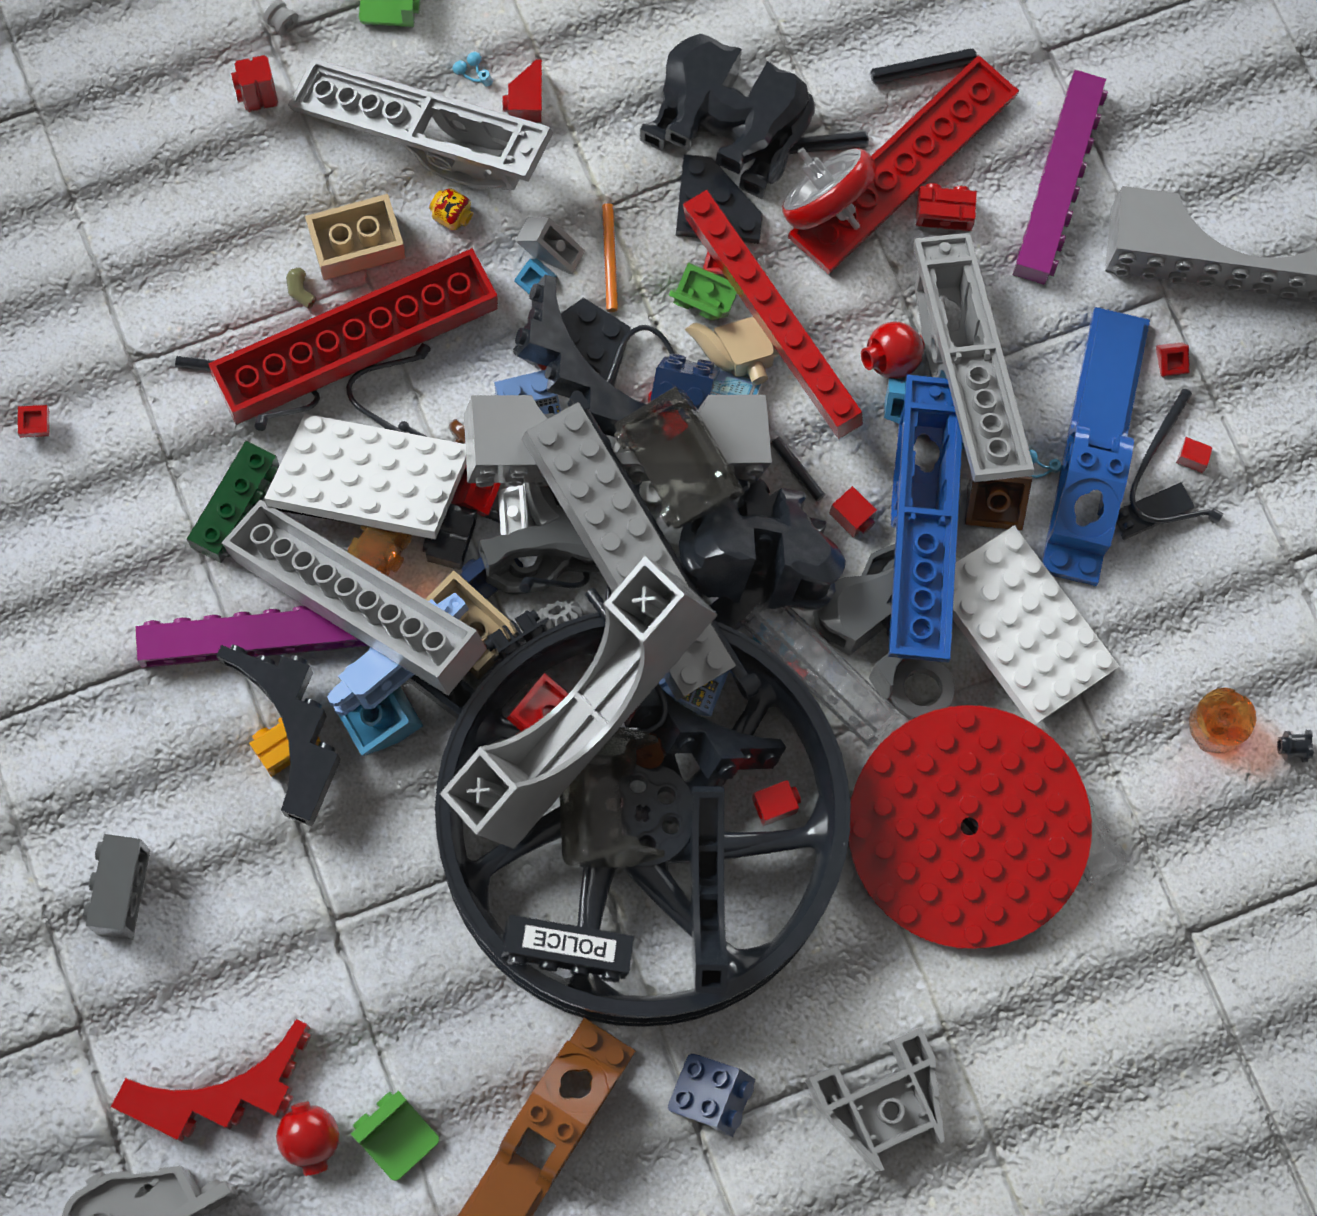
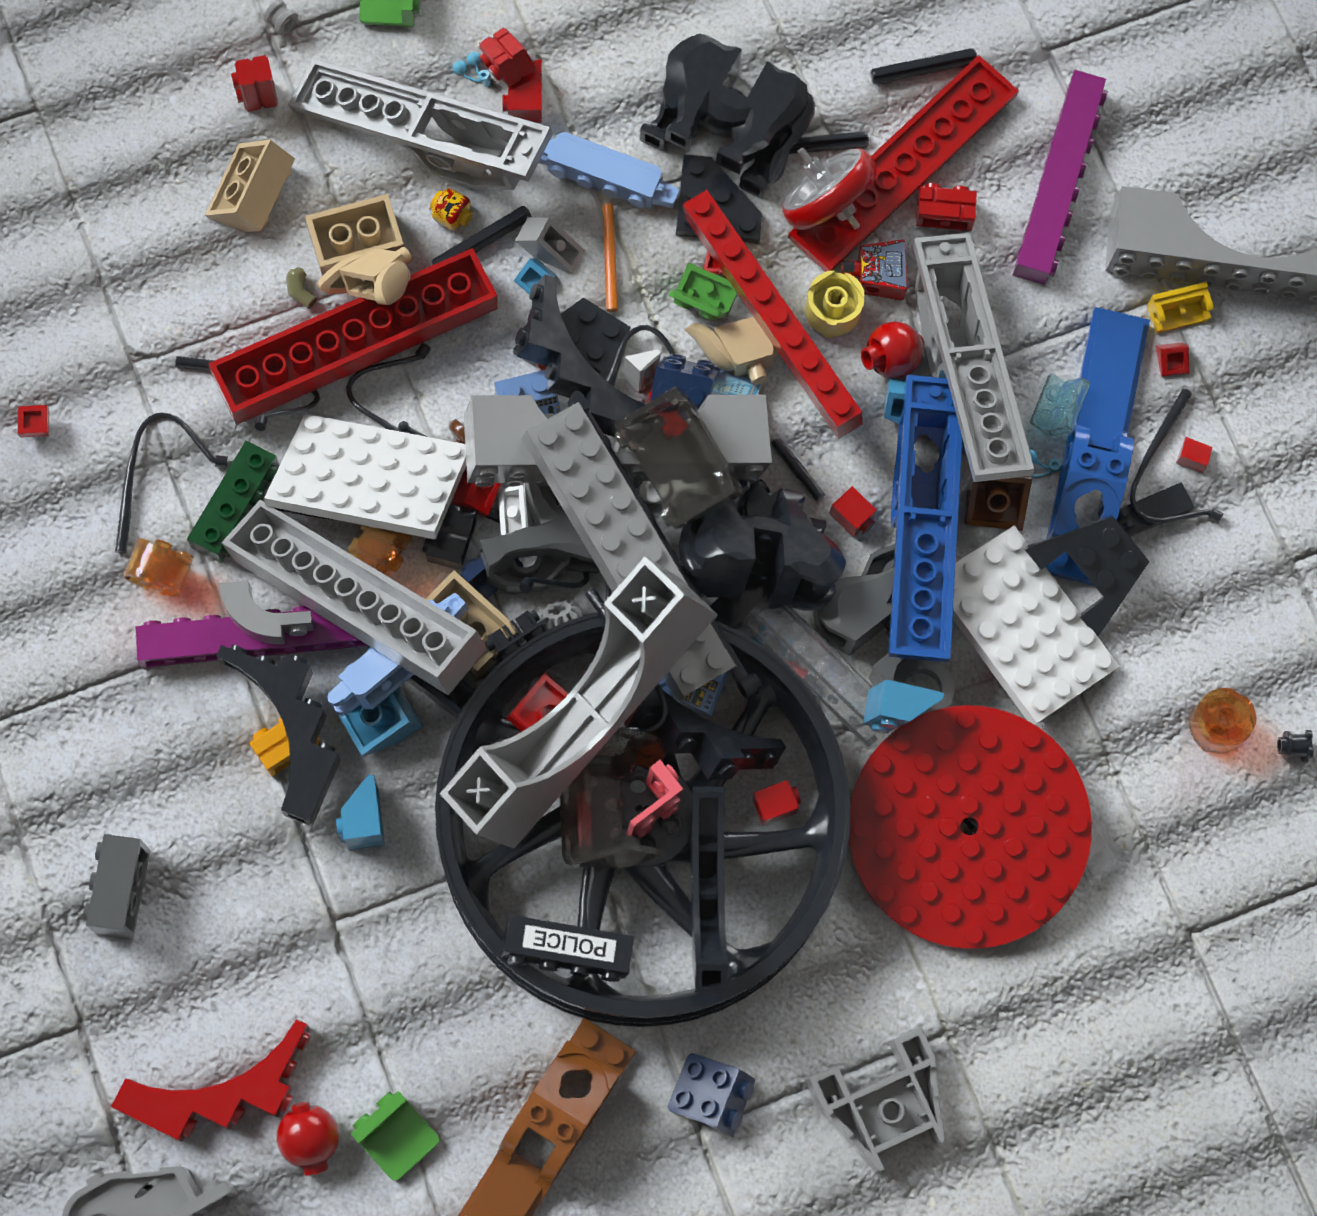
(126, 501): none -> black piece
(158, 567): none -> clear orange brick
(250, 186): none -> tan slope
(257, 622): none -> light grey arch
(362, 817): none -> dark azure slope
(373, 276): none -> tan torso
(489, 234): none -> black axle
(505, 57): none -> red brick
(608, 171): none -> light blue hinge
(641, 369): none -> white slope
(663, 783): none -> coral bracket
(821, 302): none -> light yellow brick
(881, 269): none -> torso
(895, 704): none -> dark azure slope
(1059, 405): none -> clear light blue bracket
(1104, 556): none -> black wing
(1180, 307): none -> yellow hinge

